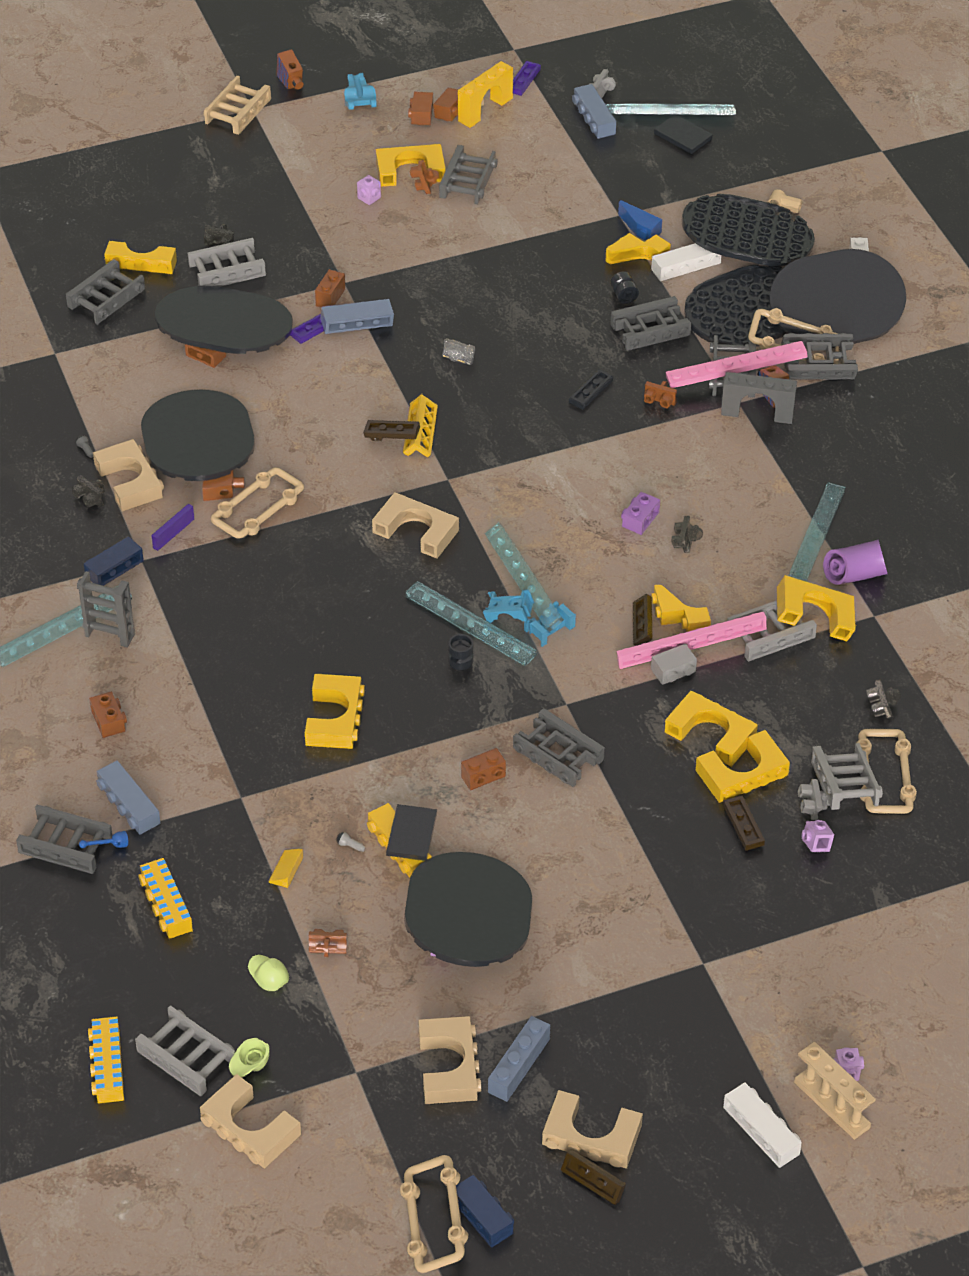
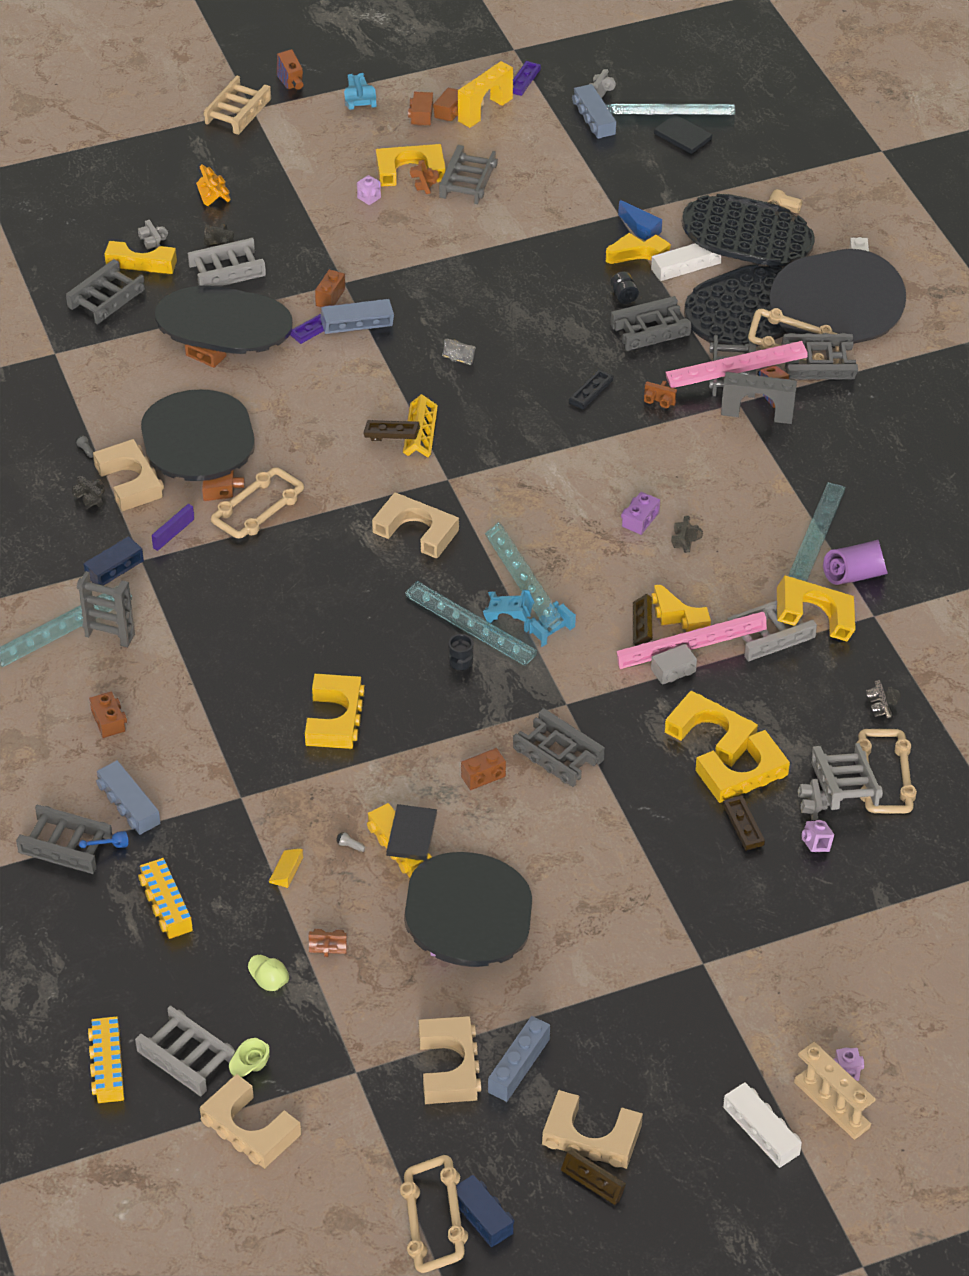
(152, 235): none -> light grey hips
(211, 186): none -> light orange bracket

